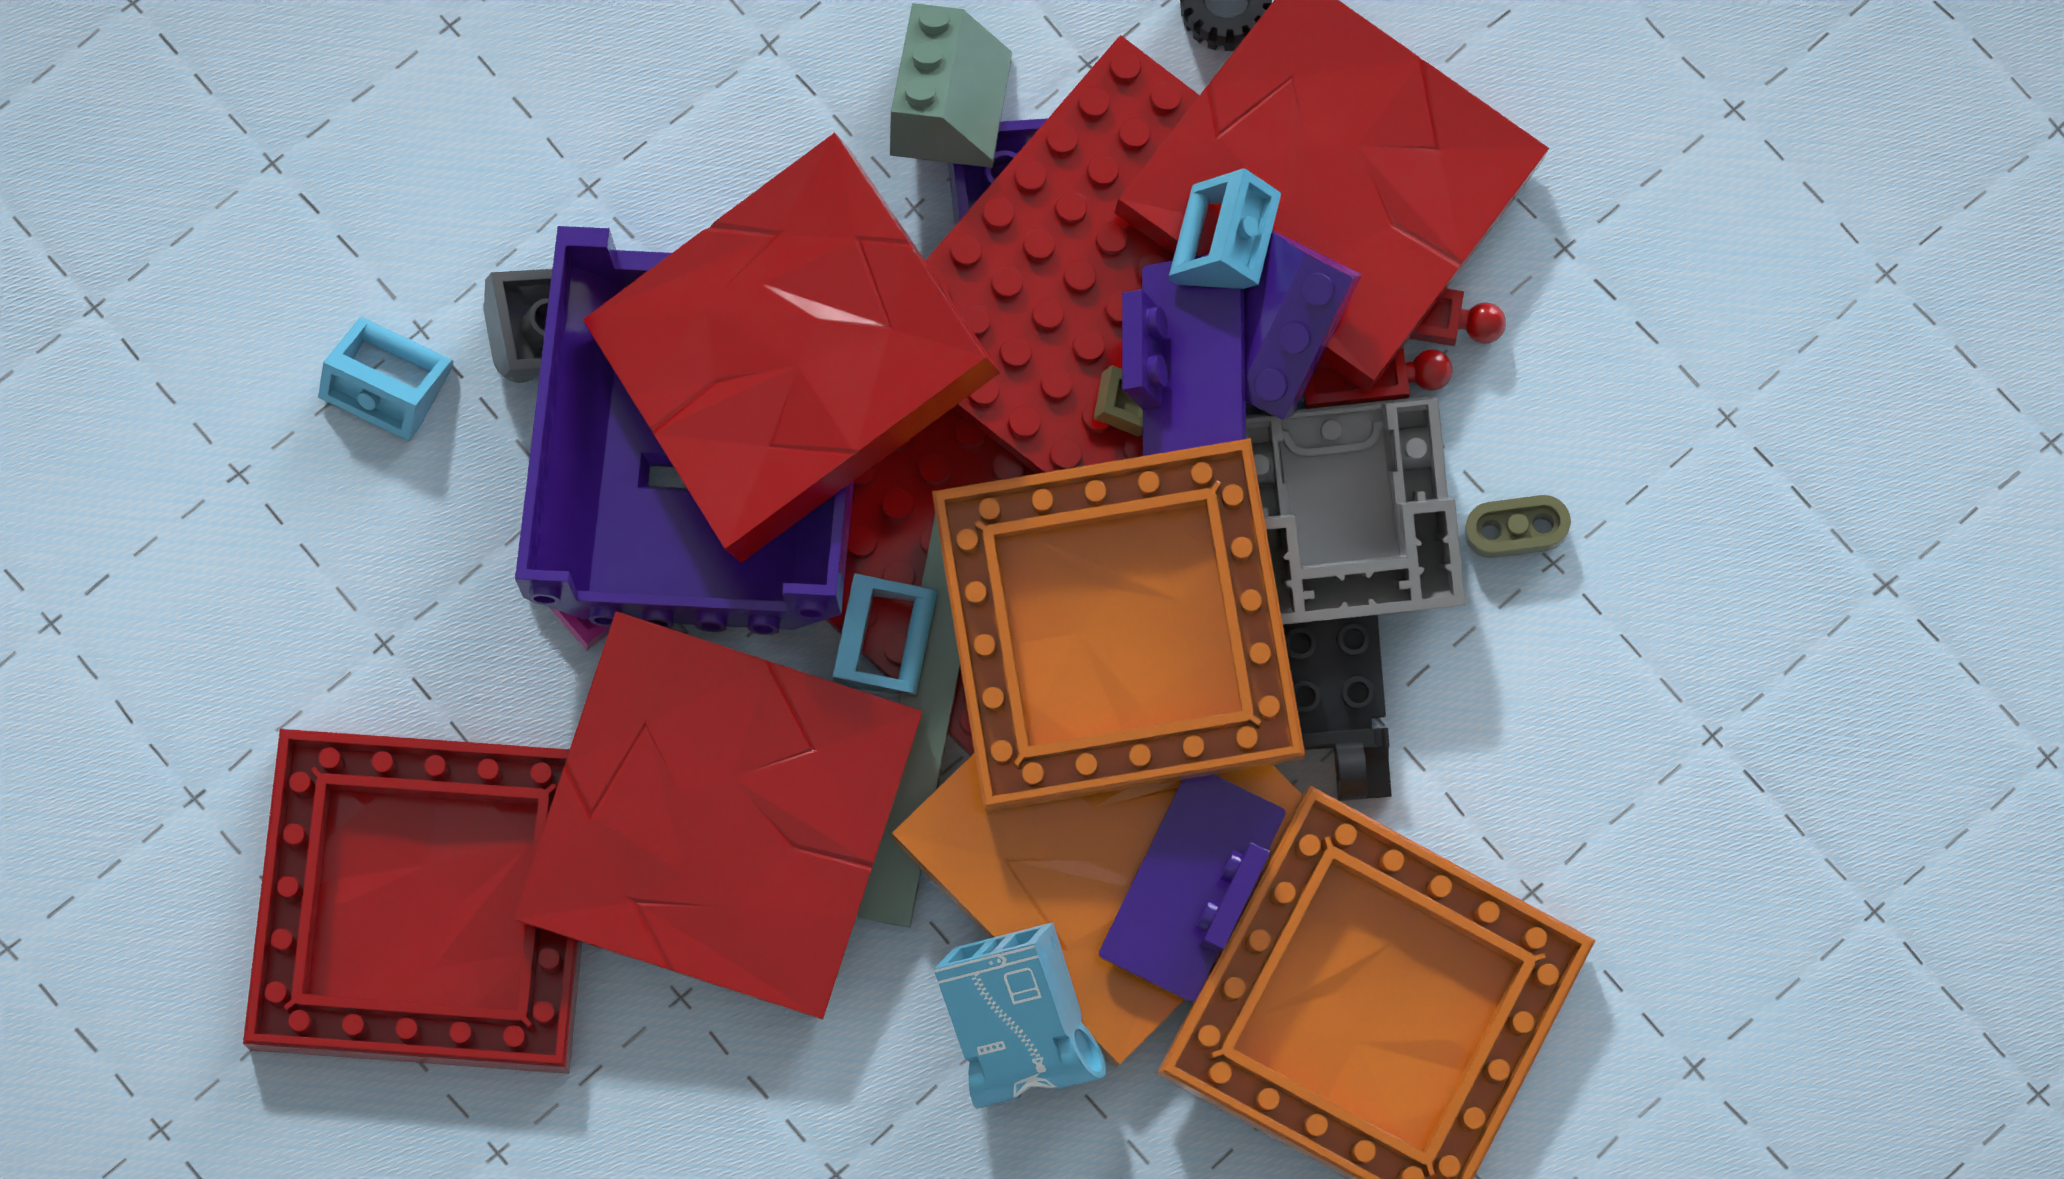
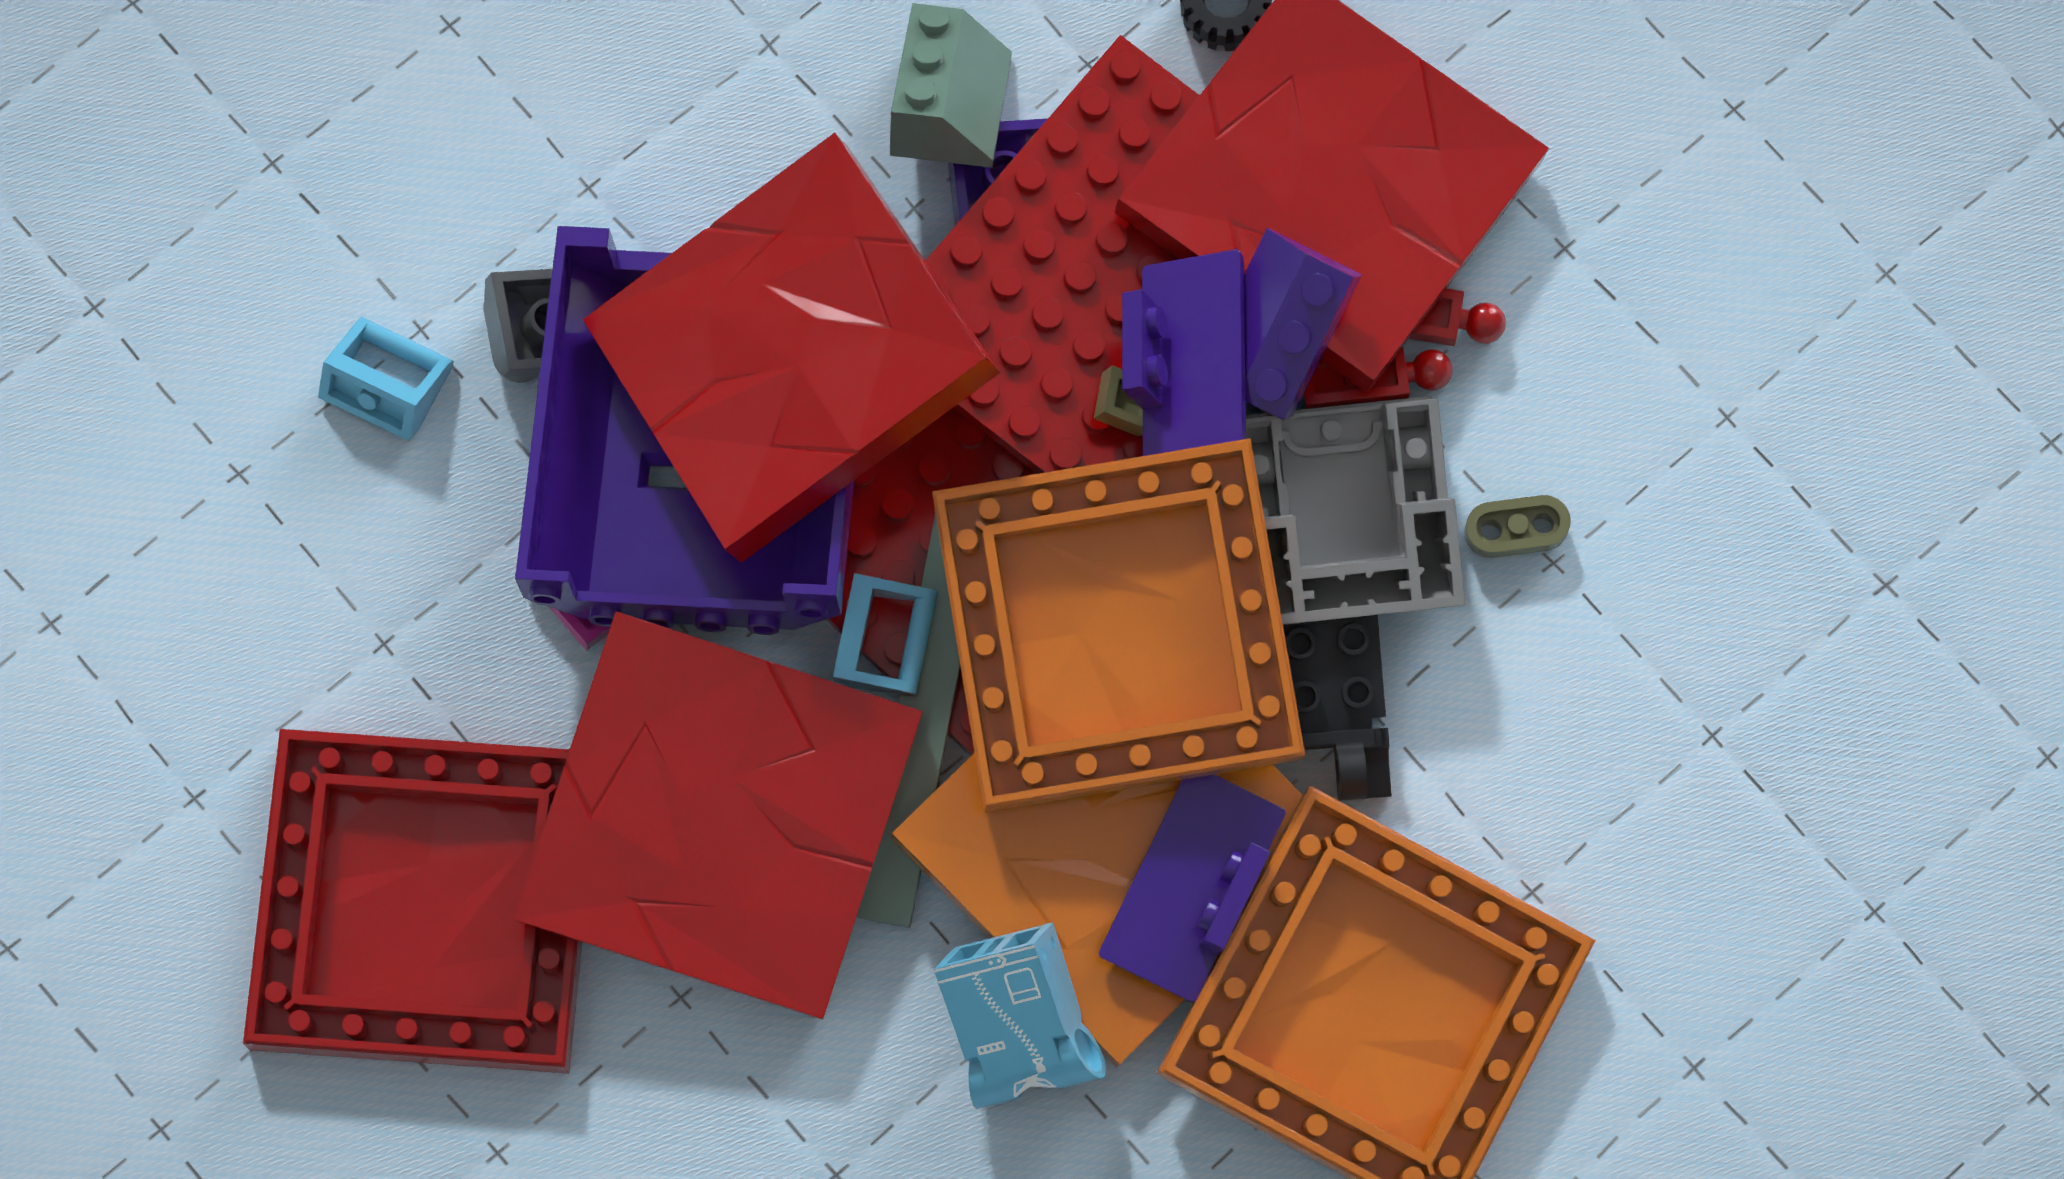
(1239, 236): medium azure tile -> none

